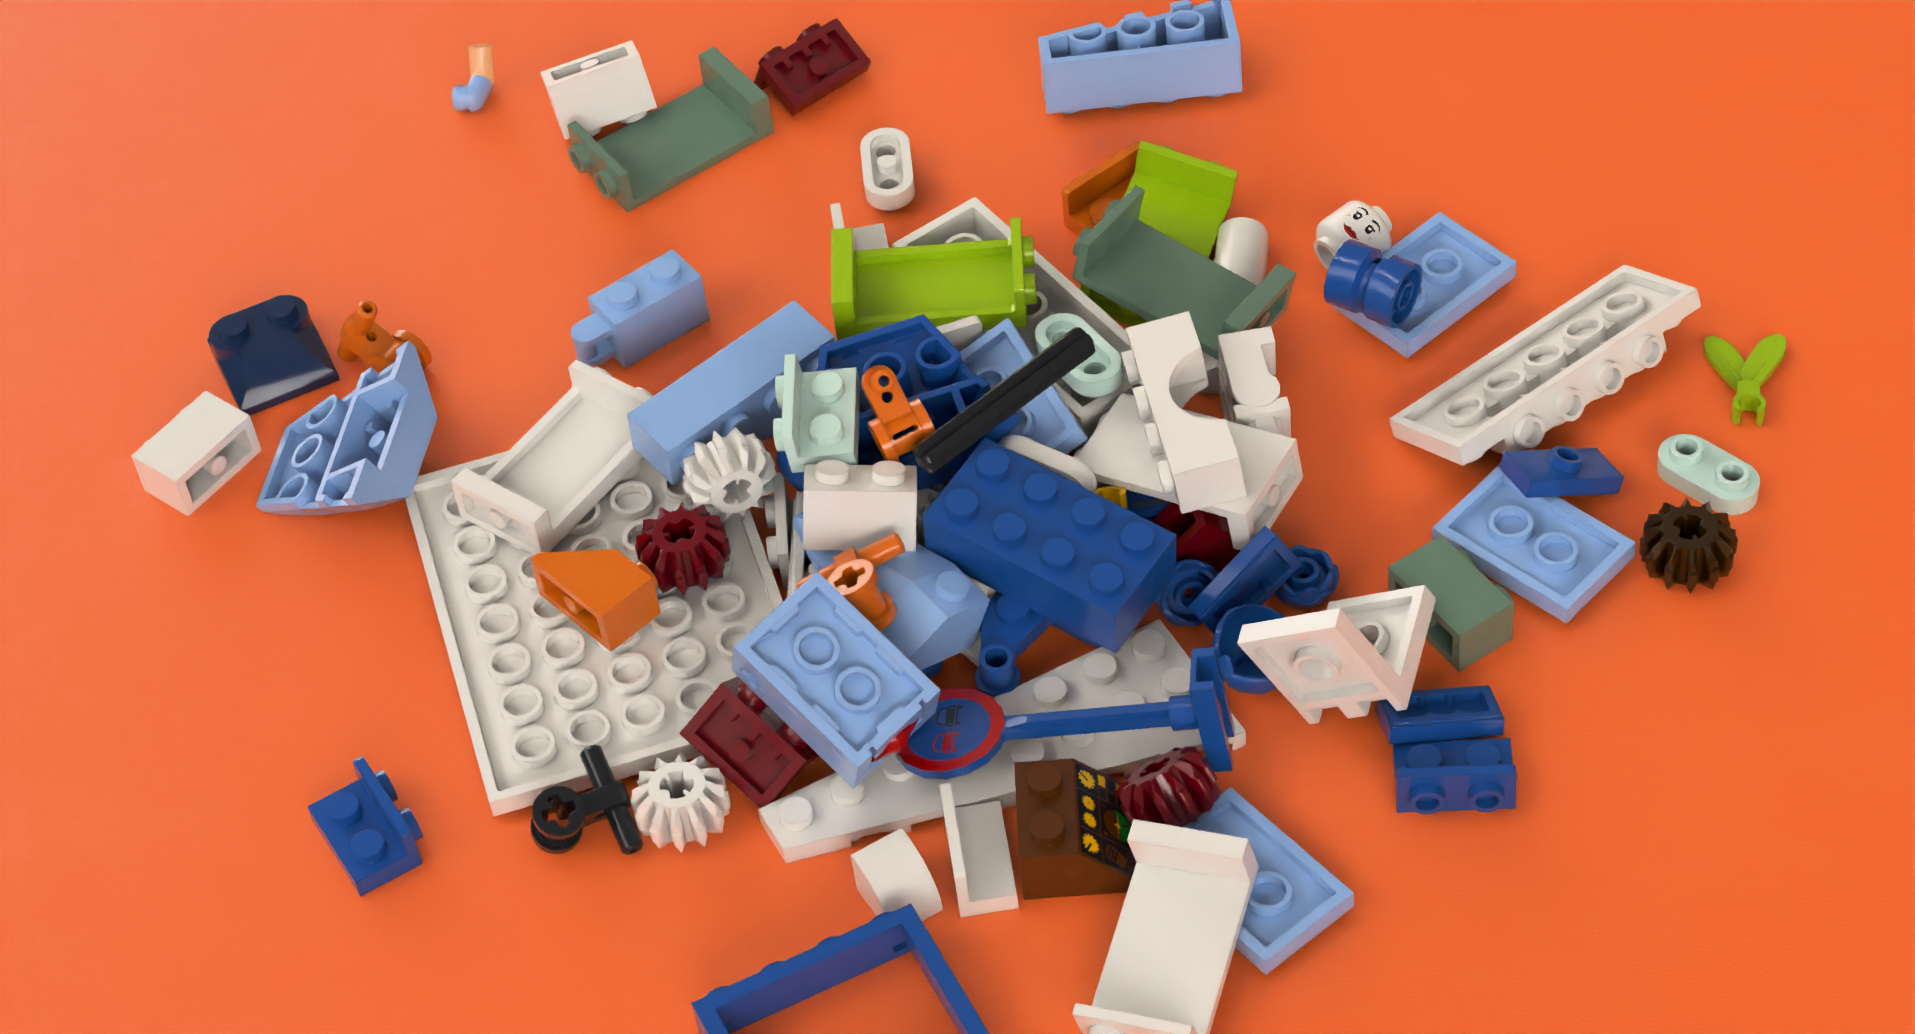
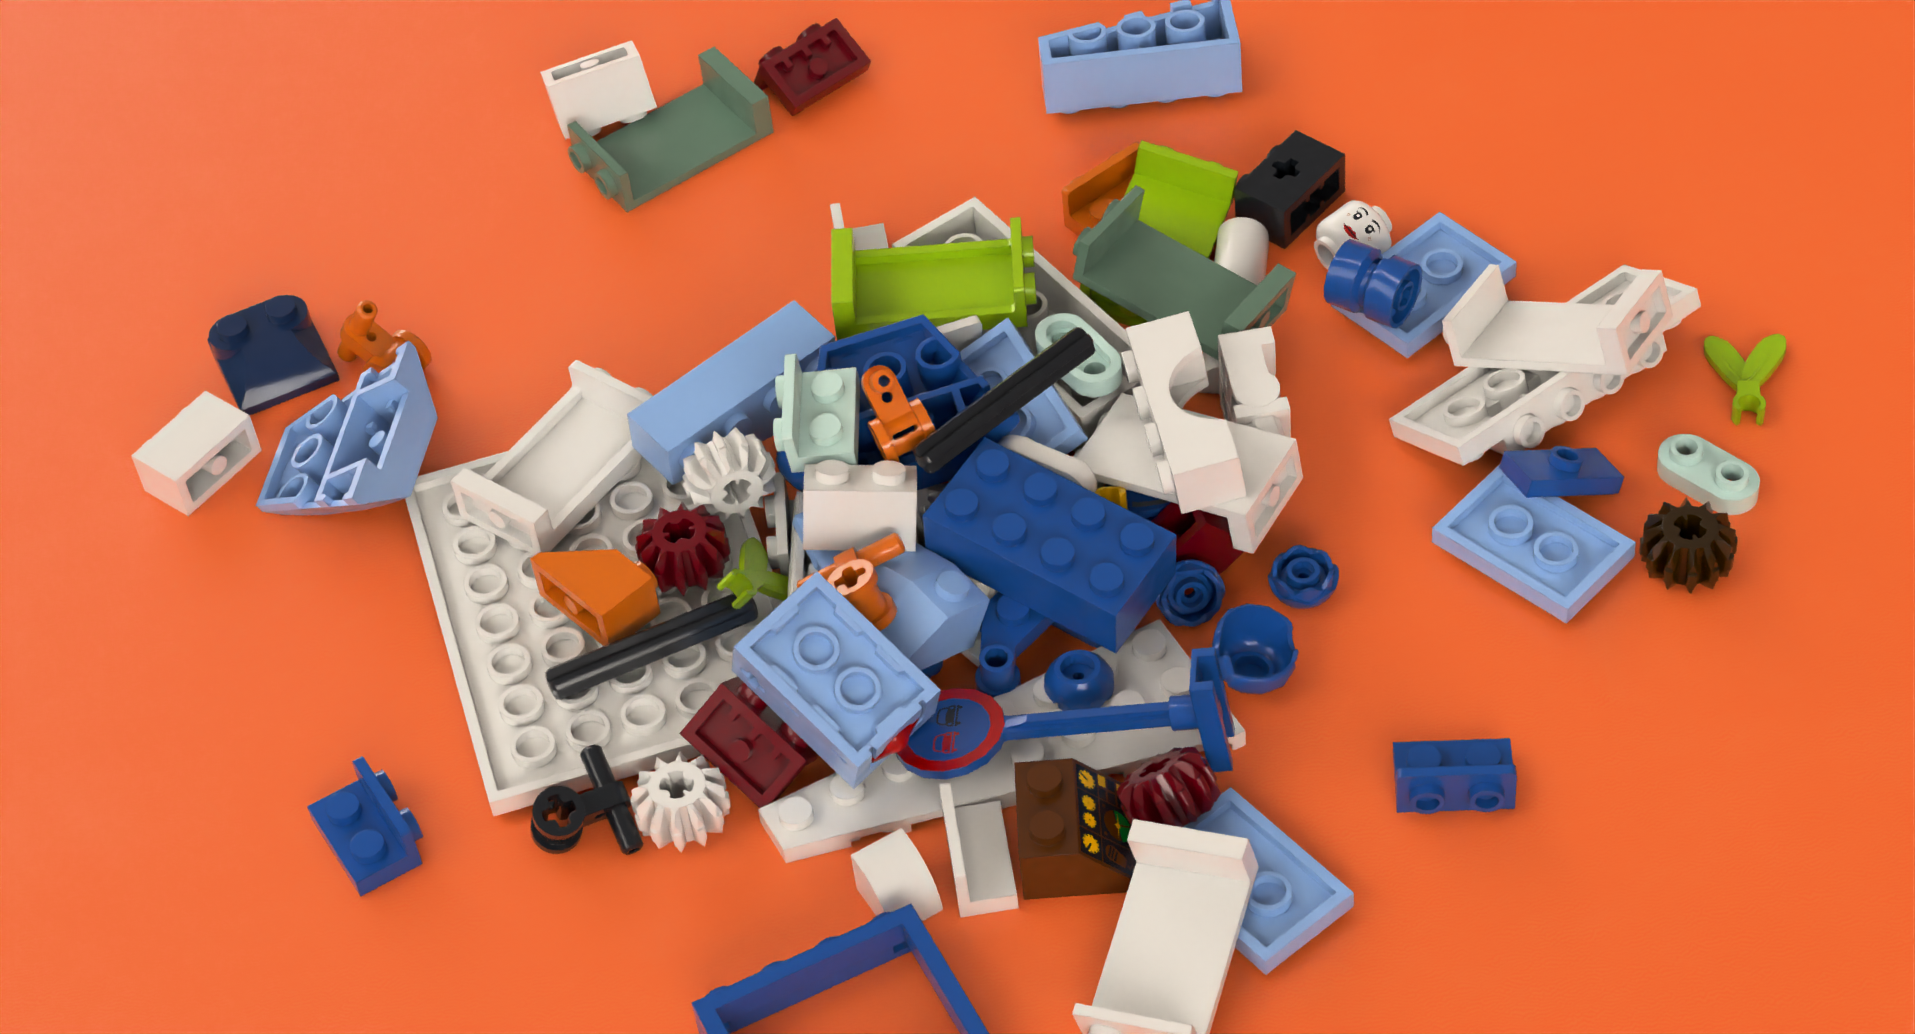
(481, 81): arm -> none
(641, 312): light blue brick -> none
(648, 646): none -> black axle
(753, 576): none -> lime piece
(887, 168): white plate -> none
(1079, 680): none -> blue plate
(1247, 579): blue plate -> none
(1291, 187): none -> black brick
(1347, 654): white bracket -> none
(1442, 715): blue plate -> none
(1469, 610): sand green brick -> none
(1556, 336): none -> white panel

